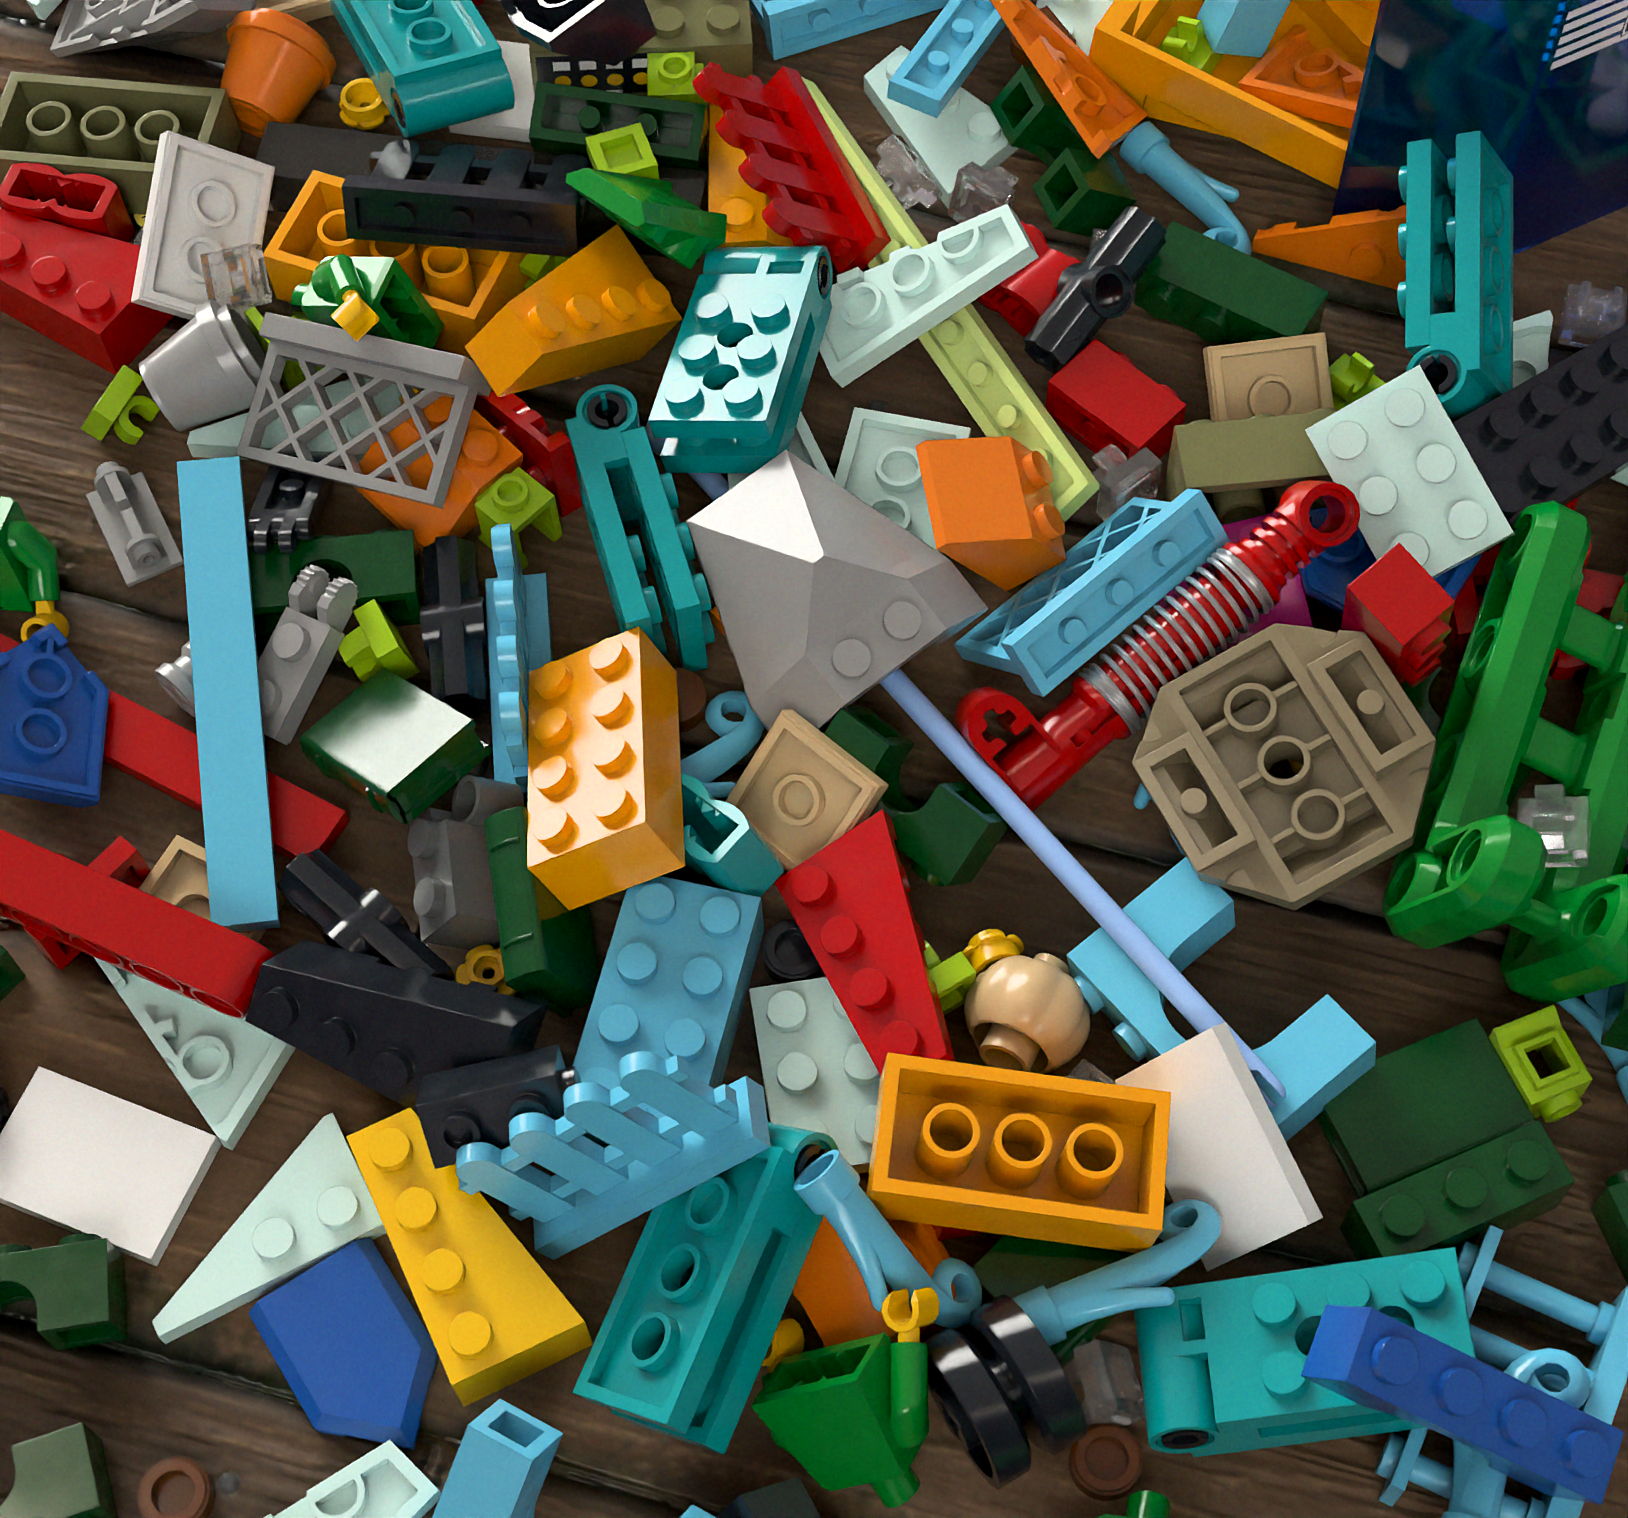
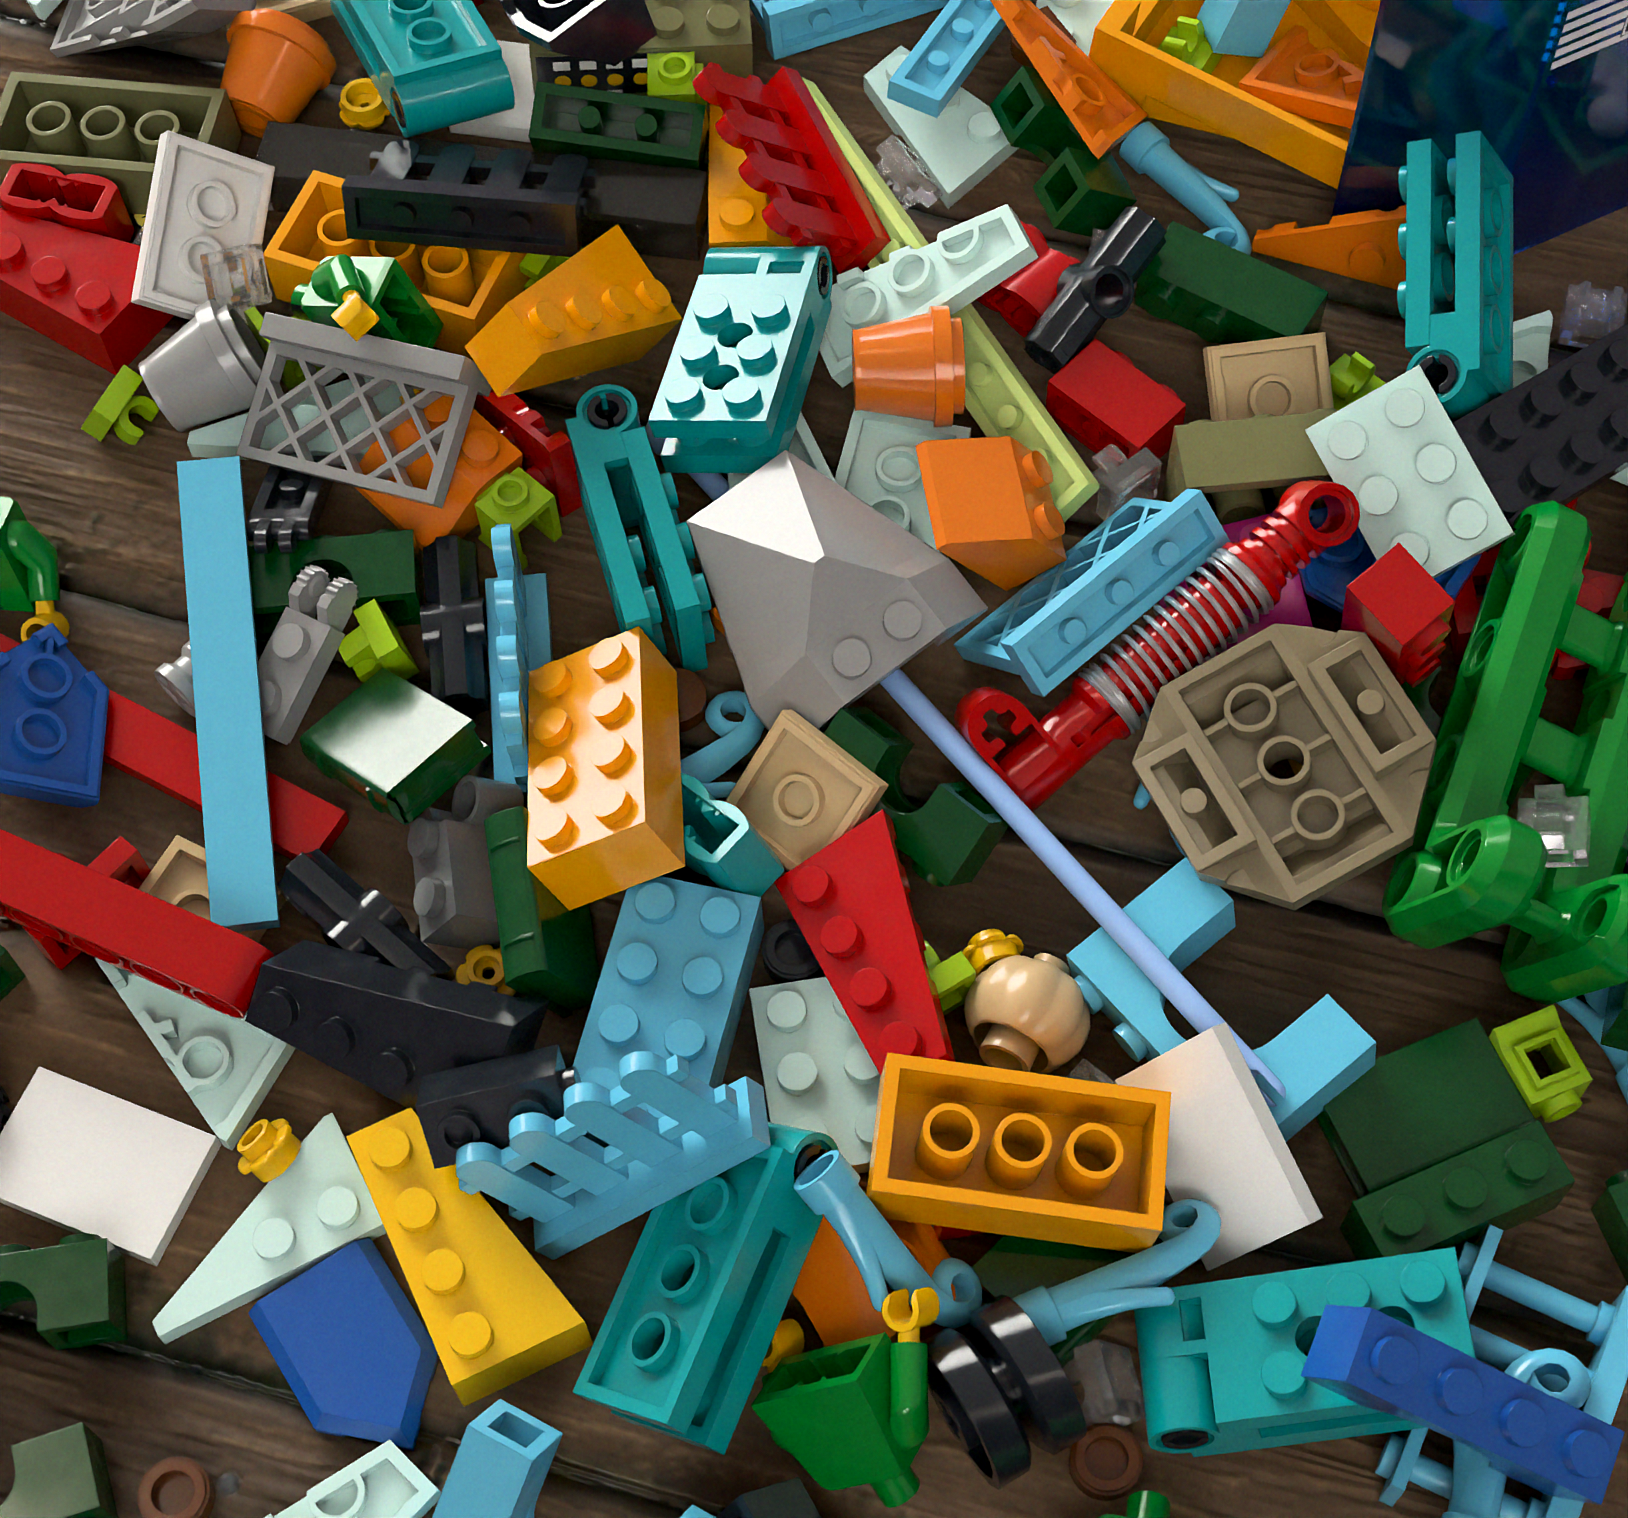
(132, 524): light grey hinge -> none
(268, 1149): none -> yellow plate
(623, 152): lime tile -> none
(652, 213): green slope -> none
(911, 367): none -> orange piece
(980, 191): clear tile -> none

